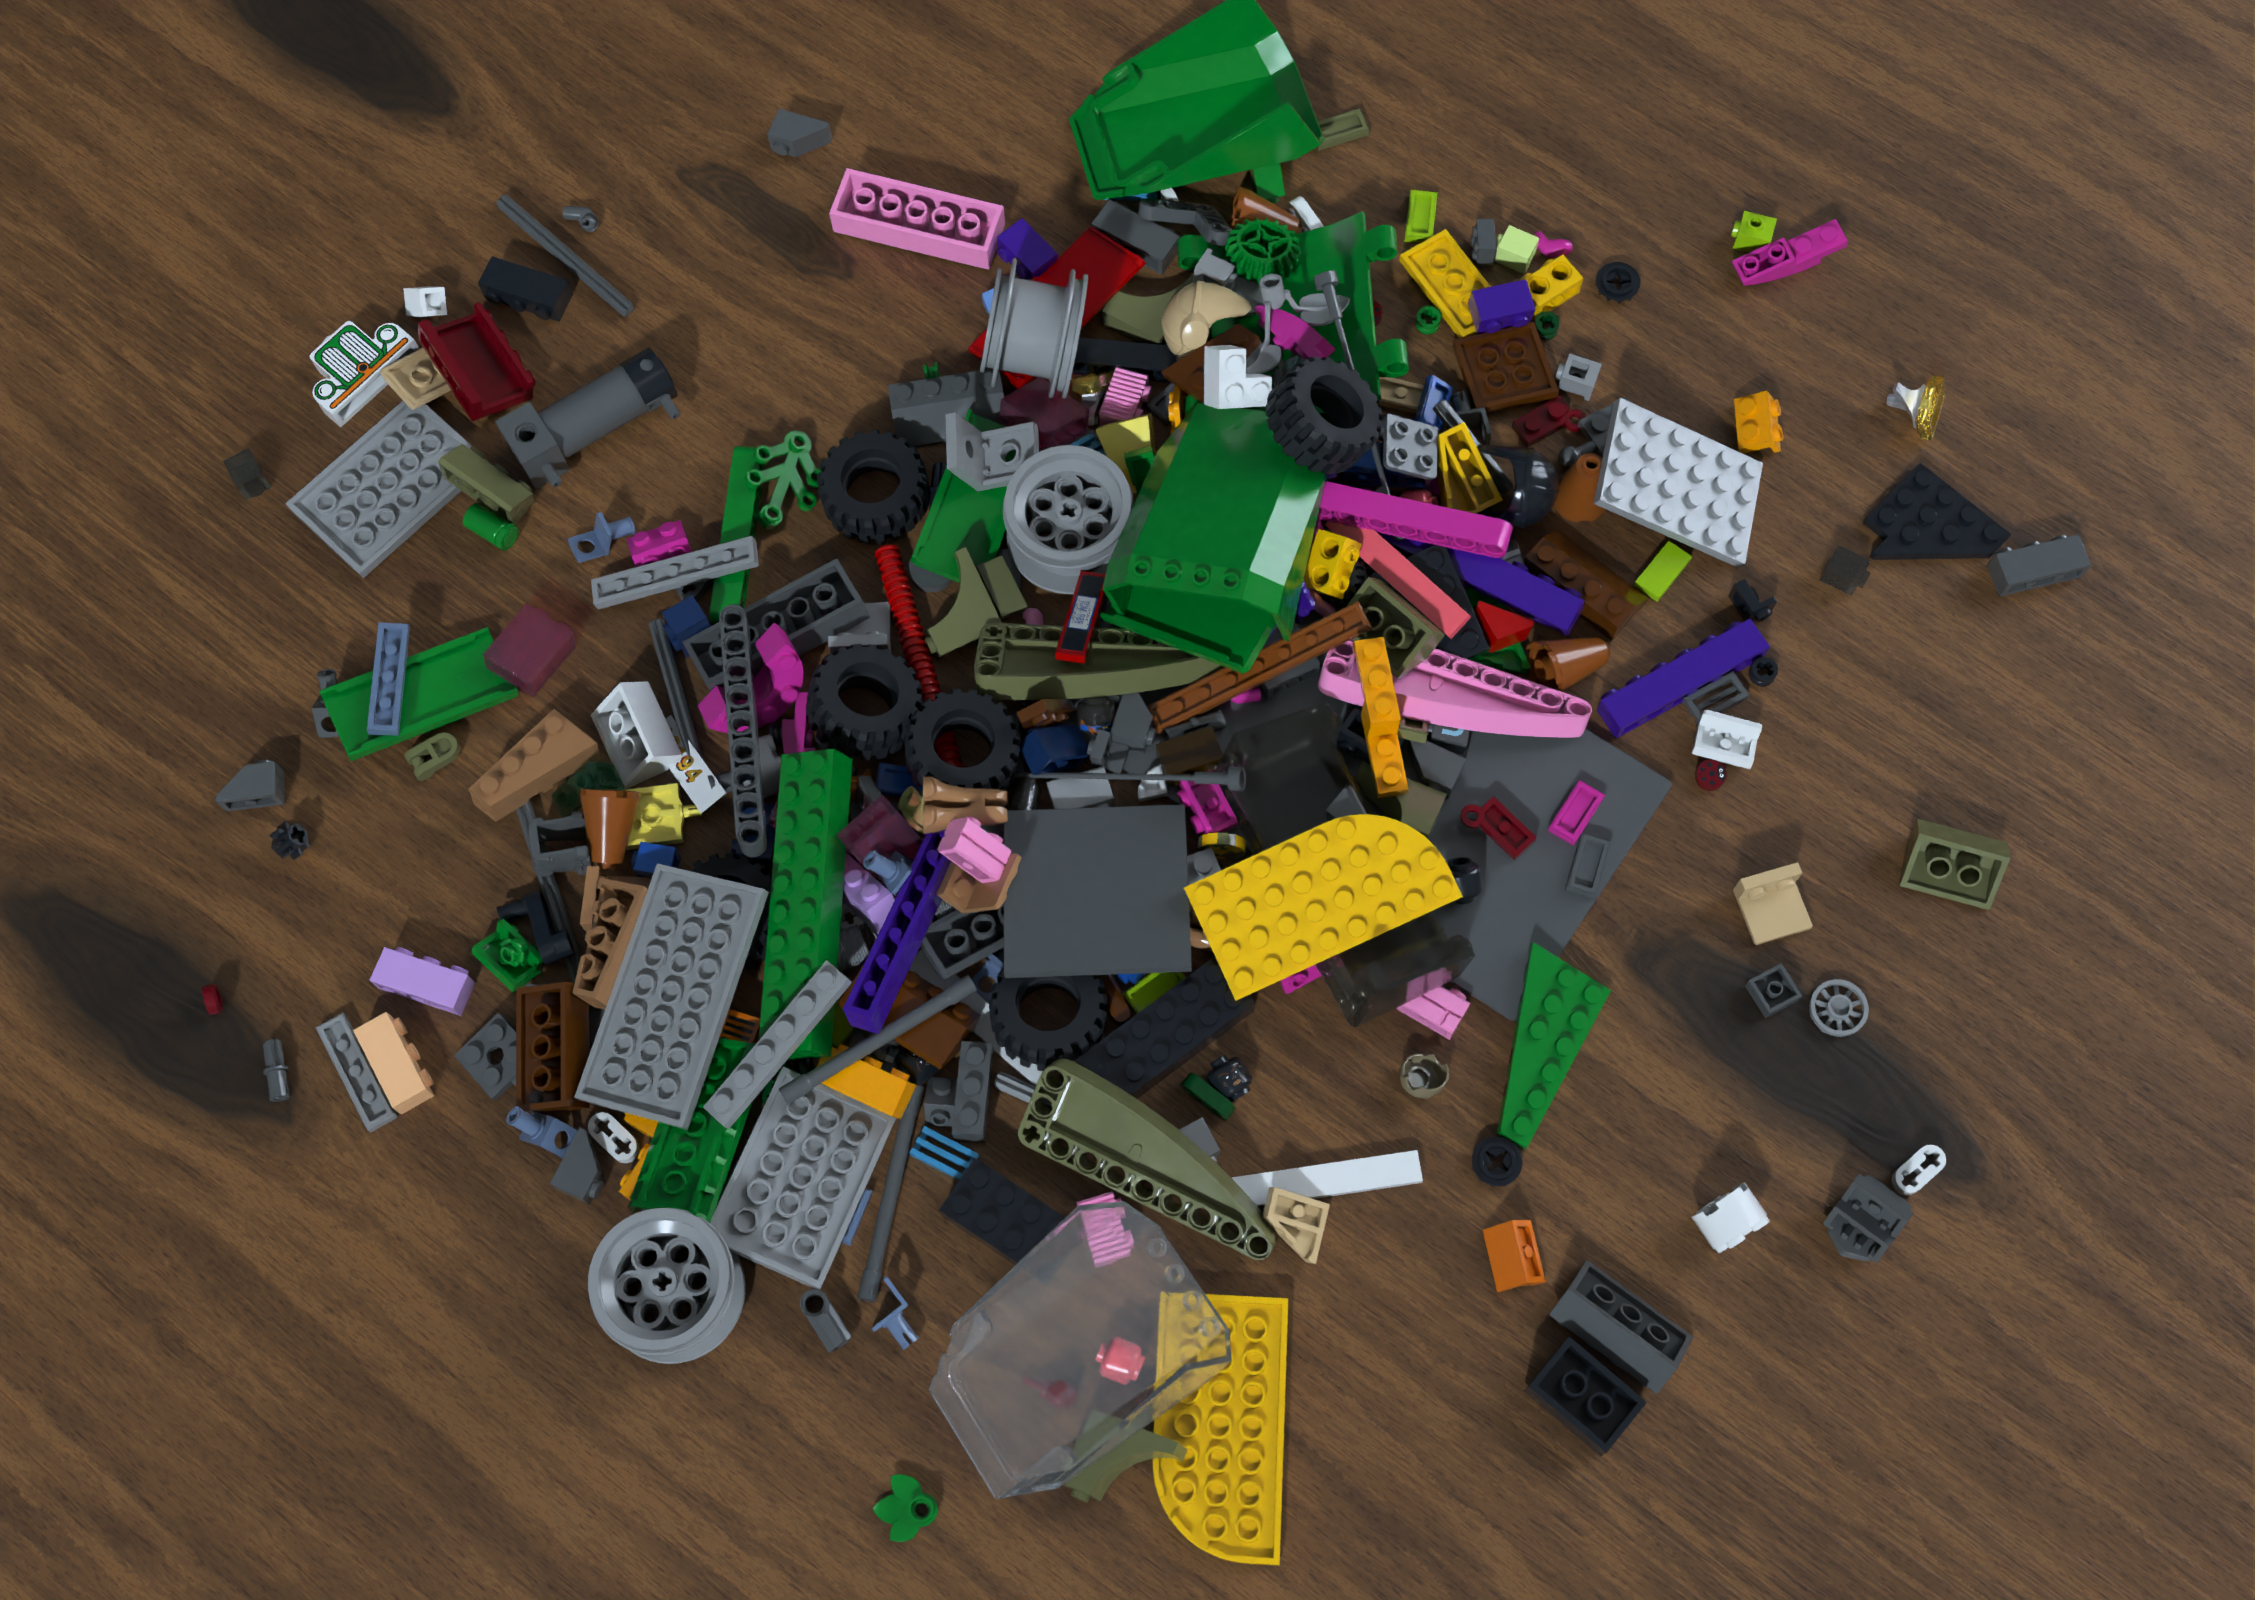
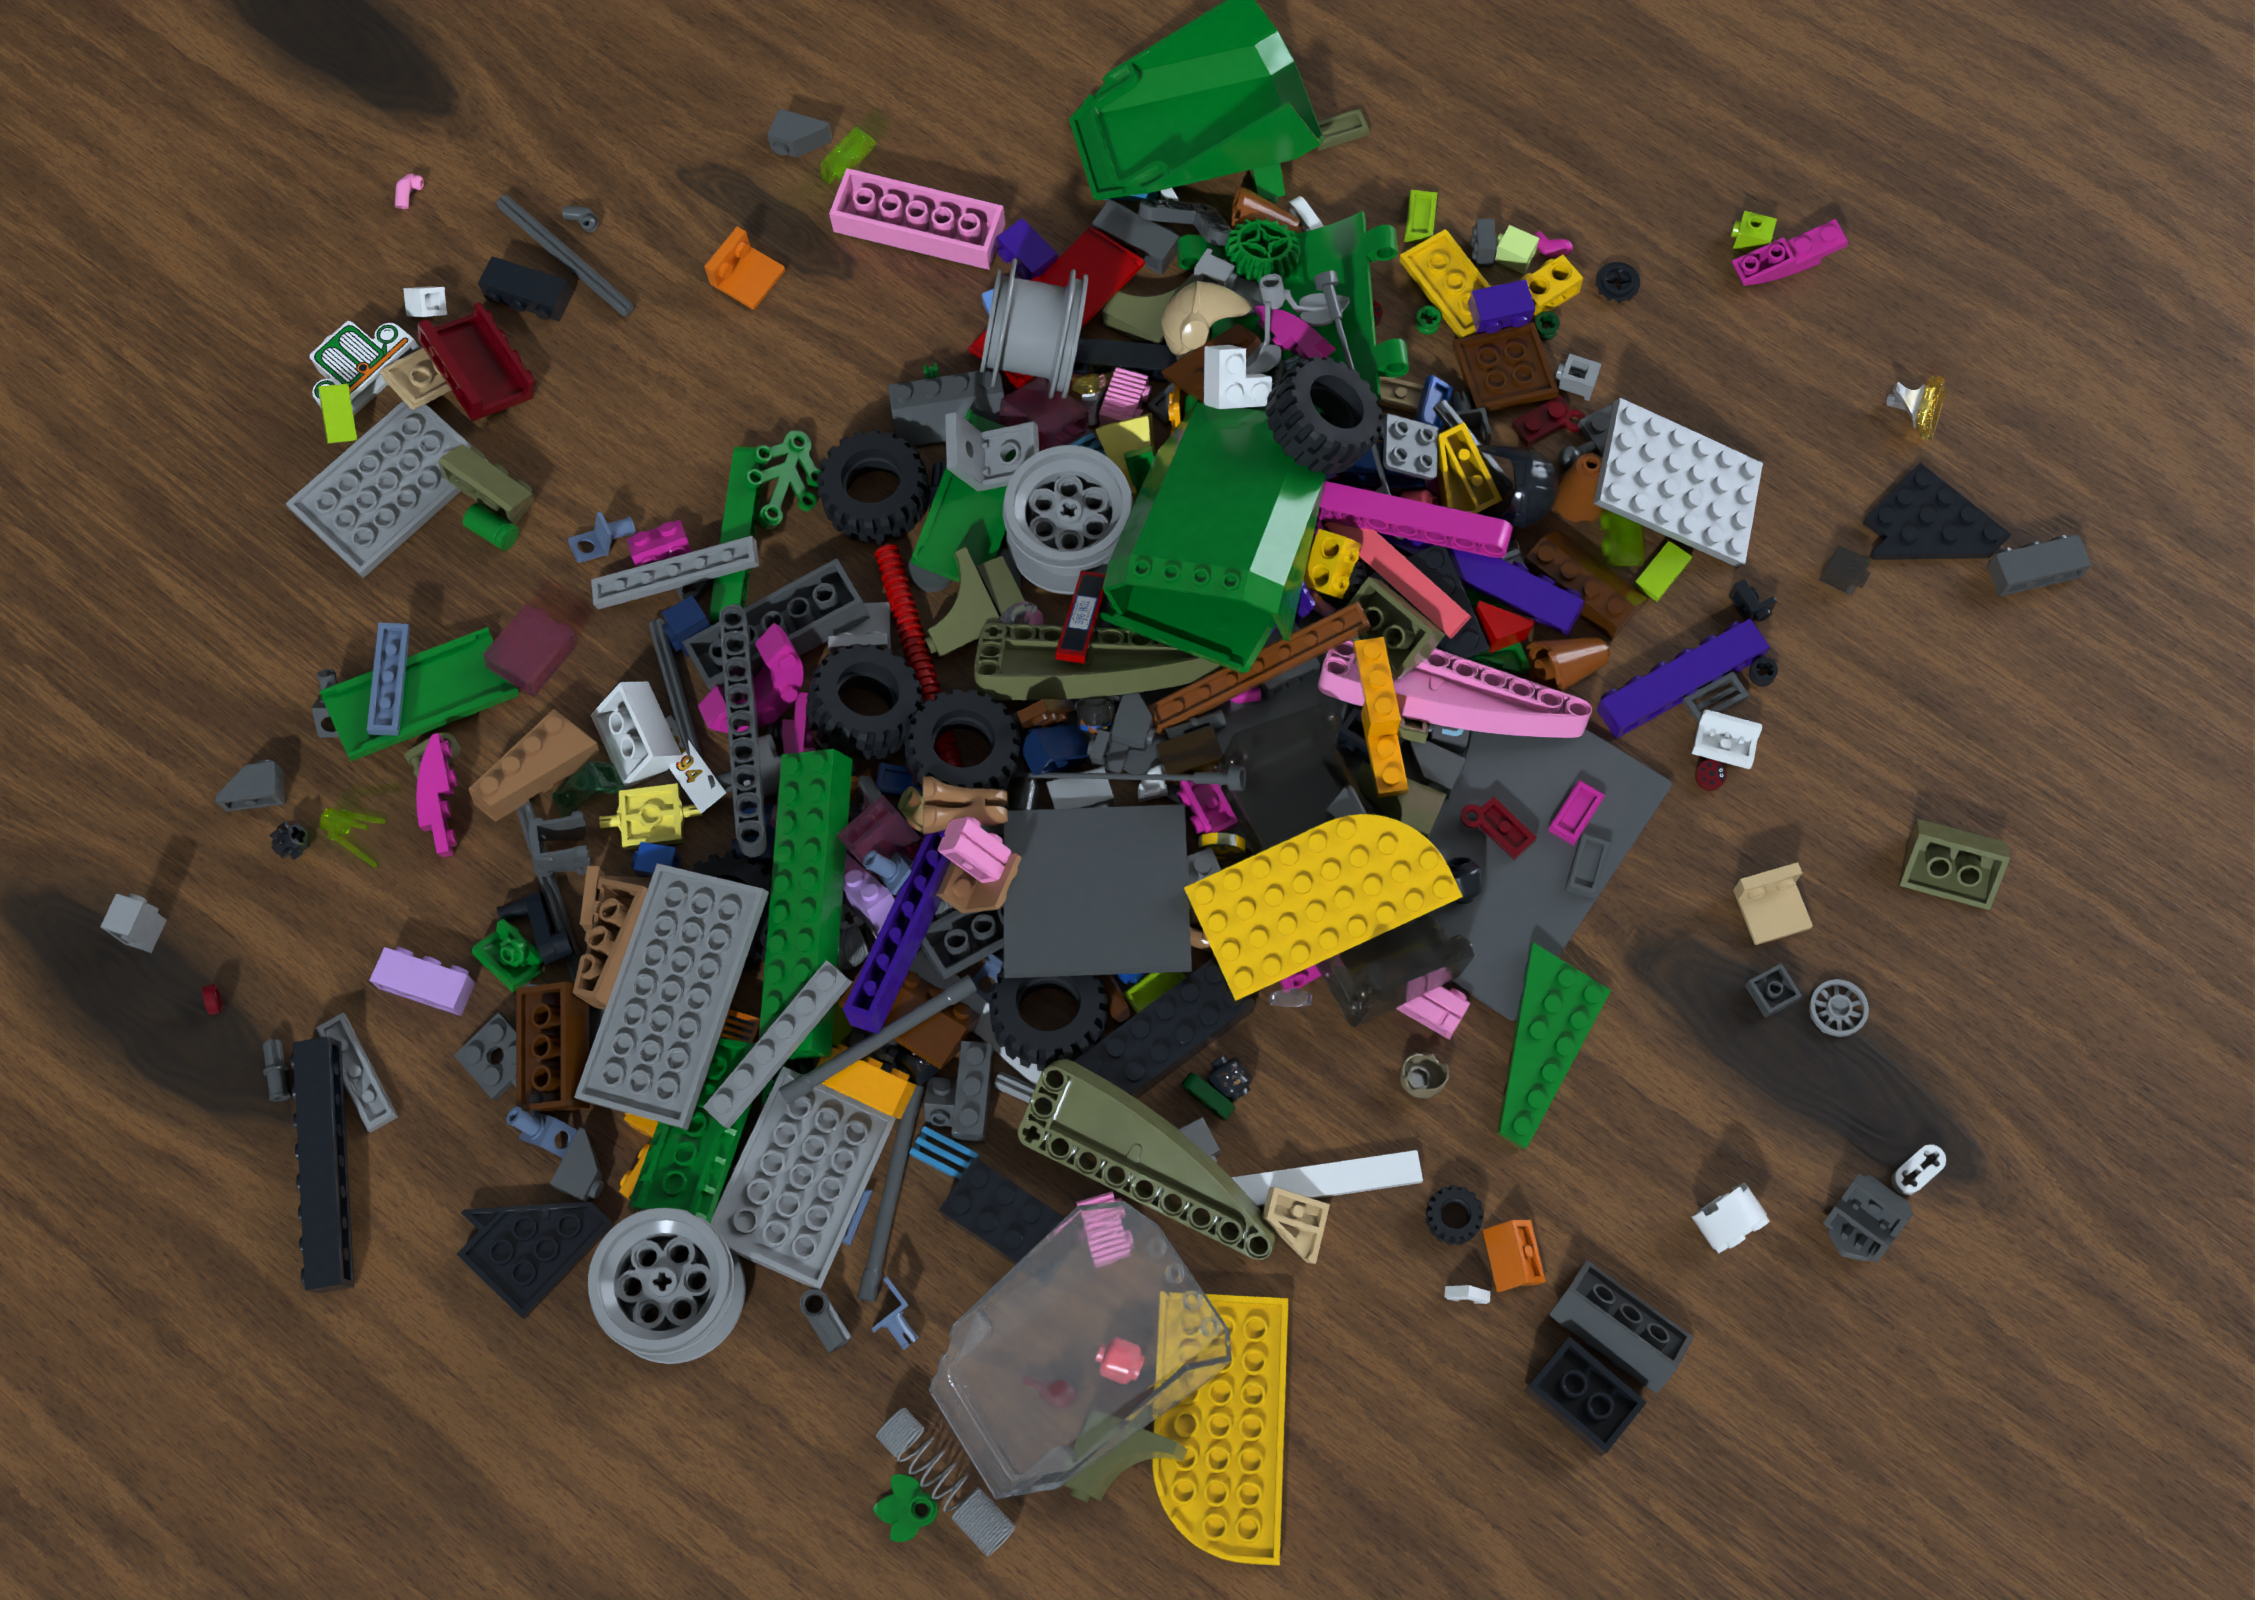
(134, 922): none -> light grey brick
(247, 474): clear smoke brick -> none
(322, 1165): none -> black brick
(337, 413): none -> lime tile
(340, 822): none -> clear neon green plant
(395, 1062): light nougat brick -> none
(405, 187): none -> bright pink arm
(433, 785): none -> dark pink slope
(531, 1247): none -> black wing
(554, 433): dark grey piece -> none
(608, 823): dark orange cone -> none
(619, 1132): white beam -> none
(742, 270): none -> orange bracket
(846, 155): none -> clear neon green bracket
(976, 1512): none -> light grey piece
(1019, 613): none -> clear tile
(1290, 998): none -> clear tile
(1468, 1201): none -> black tyre
(1468, 1292): none -> white tile
(1494, 1147): black gear -> none
(1622, 541): none -> clear neon green bracket
(1758, 422): light orange bracket -> none

